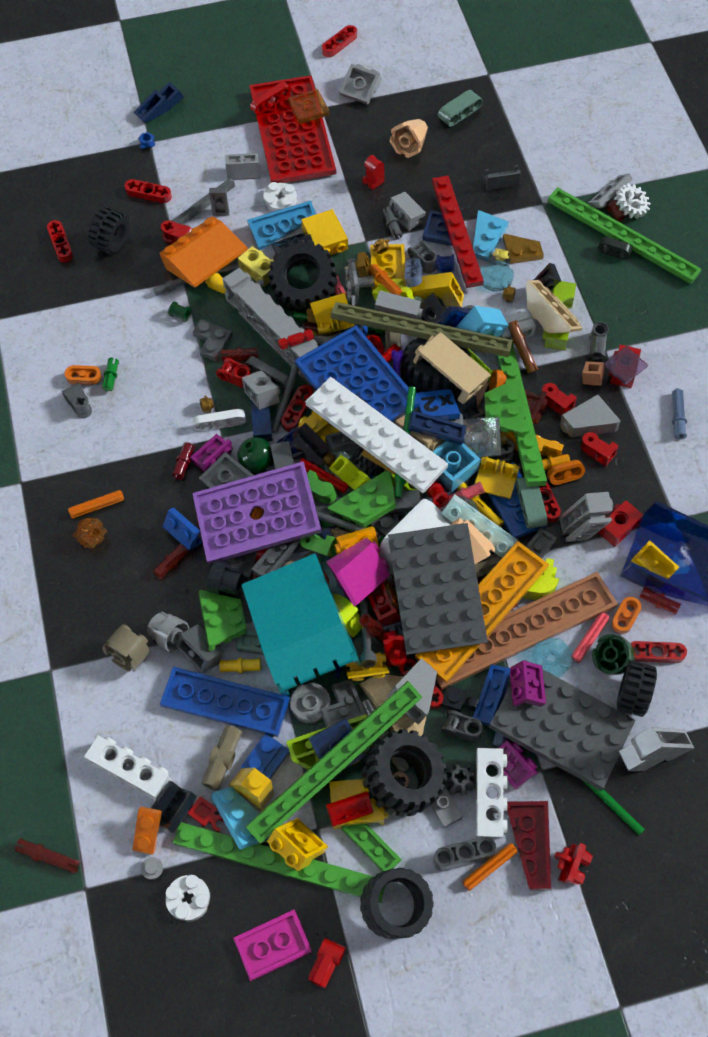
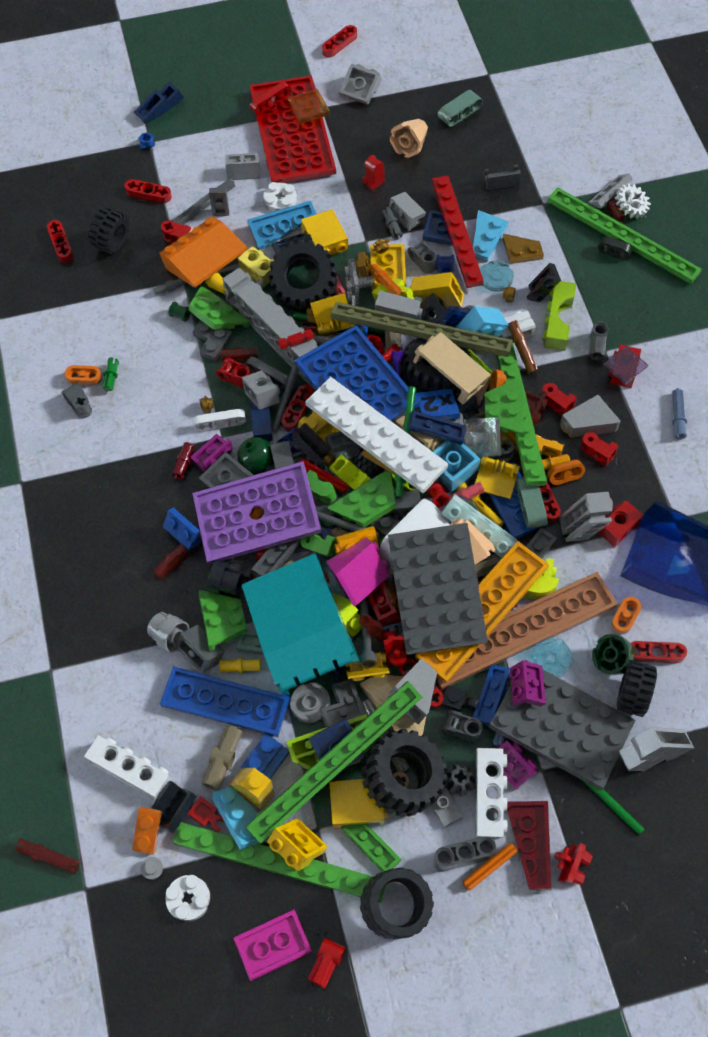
(90, 532): clear orange brick -> none
(96, 504): orange axle -> none
(126, 648): dark tan brick -> none
(215, 311): none -> bright green wing
(349, 808): red plate -> none
(413, 272): sand blue beam -> none
(500, 254): light yellow plate -> none
(549, 309): tan wedge -> none
(590, 637): coral axle -> none
(593, 373): nougat plate -> none
(655, 560): yellow hinge -> none
(660, 600): clear red pin -> none

